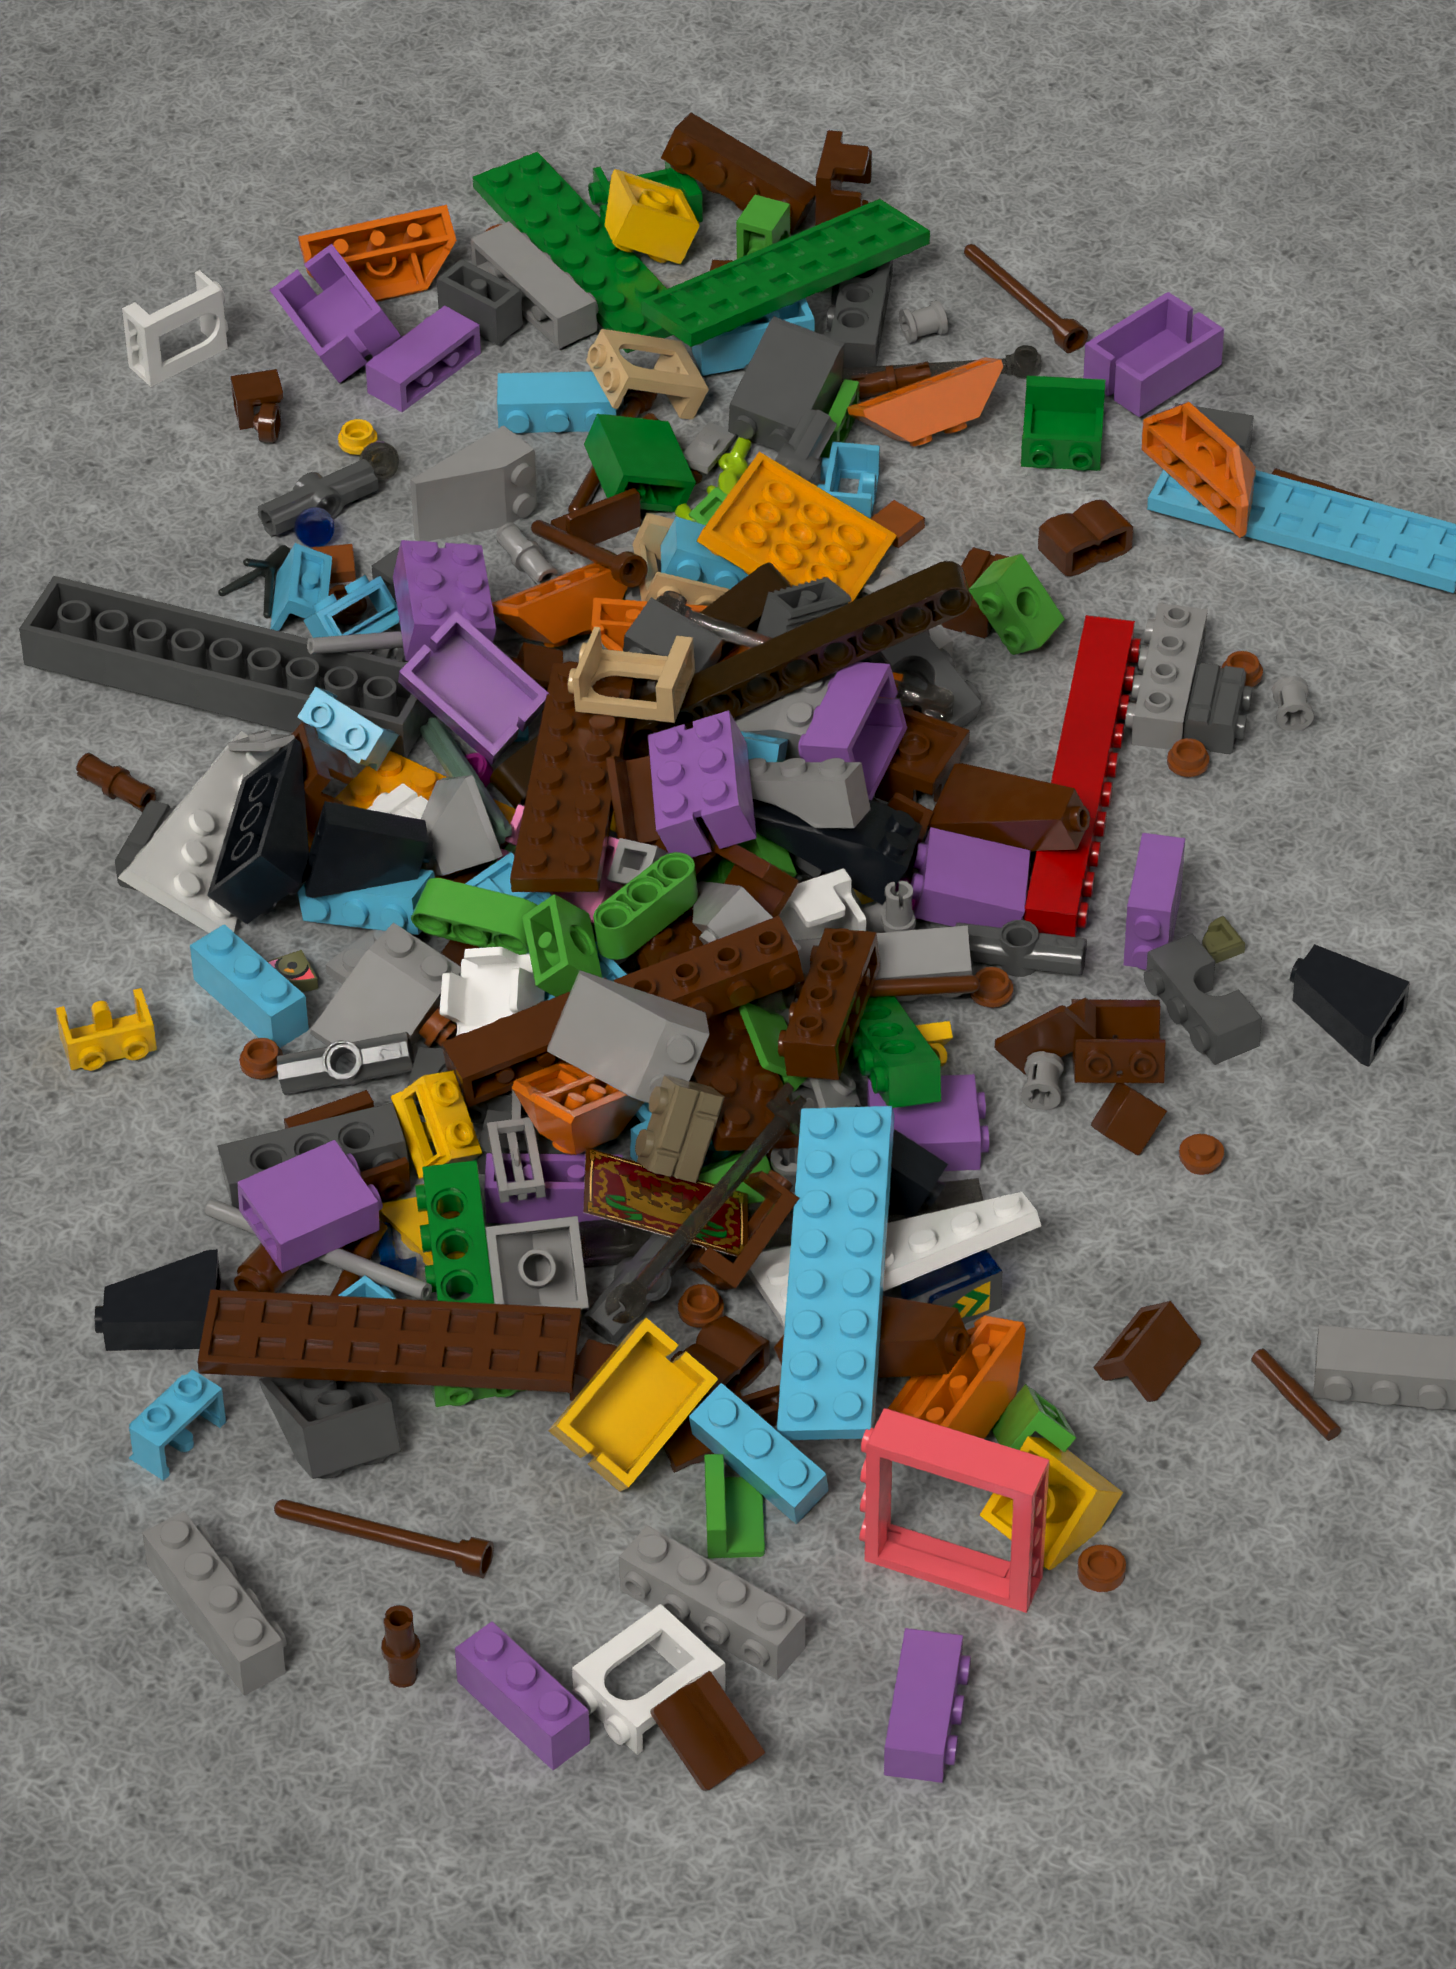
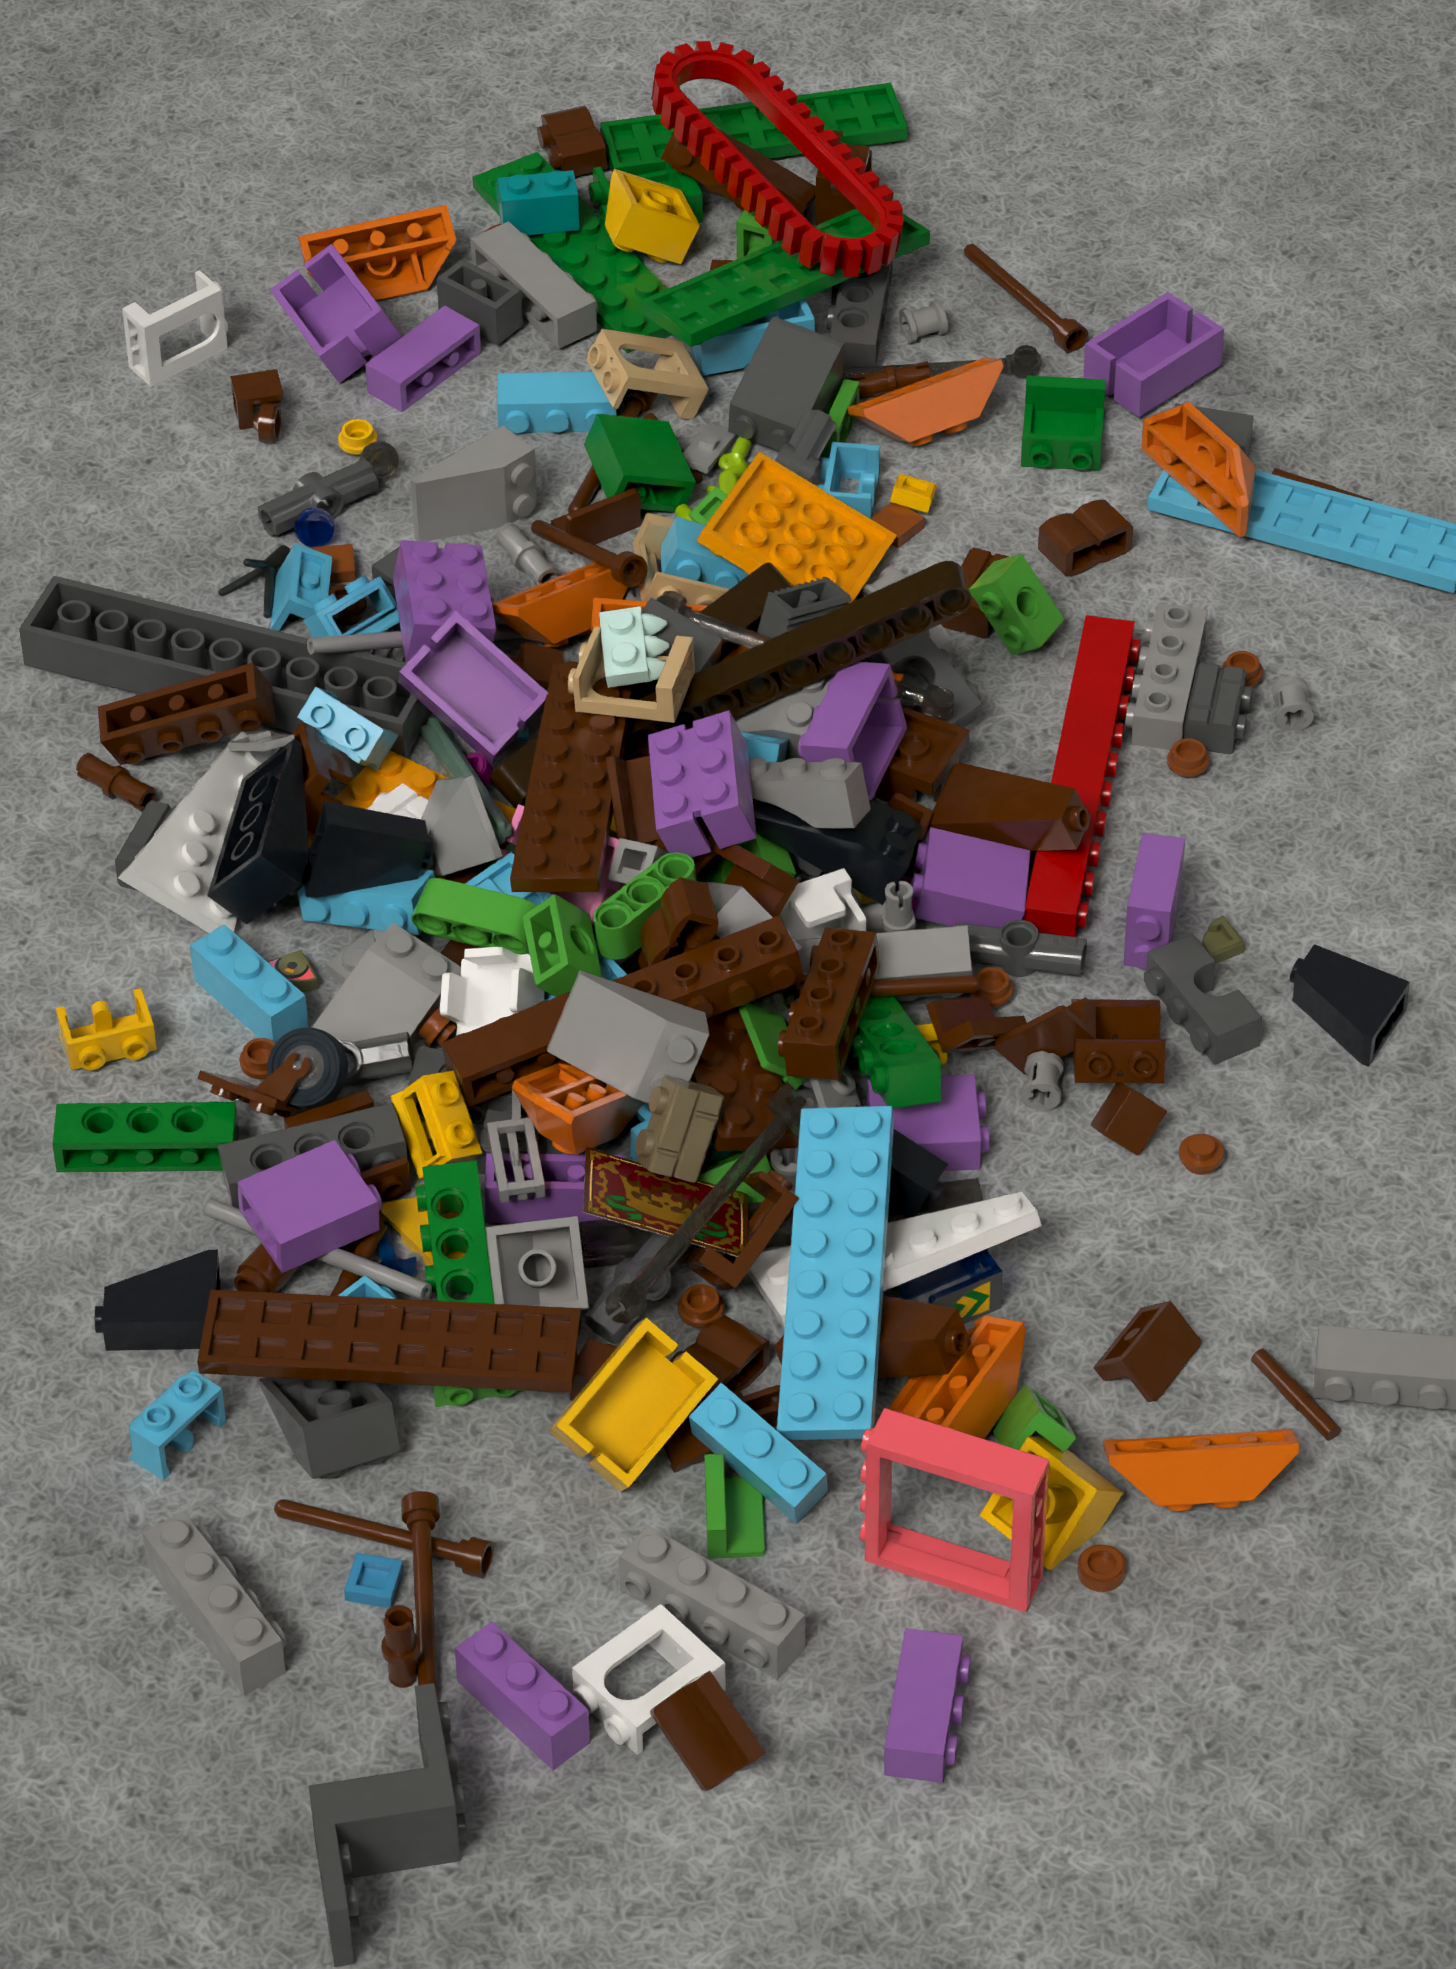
(142, 1136): none -> green brick
(186, 714): none -> reddish brown brick
(303, 1073): none -> plate
(373, 1580): none -> dark azure tile
(388, 1823): none -> dark grey bracket
(420, 1513): none -> reddish brown piece
(539, 202): none -> teal slope
(572, 141): none -> reddish brown brick
(630, 647): none -> light aqua plate
(681, 923): none -> reddish brown brick
(749, 183): none -> red piece
(863, 114): none -> green plate
(913, 493): none -> yellow tile
(969, 1024): none -> reddish brown panel
(1203, 1467): none -> orange wedge

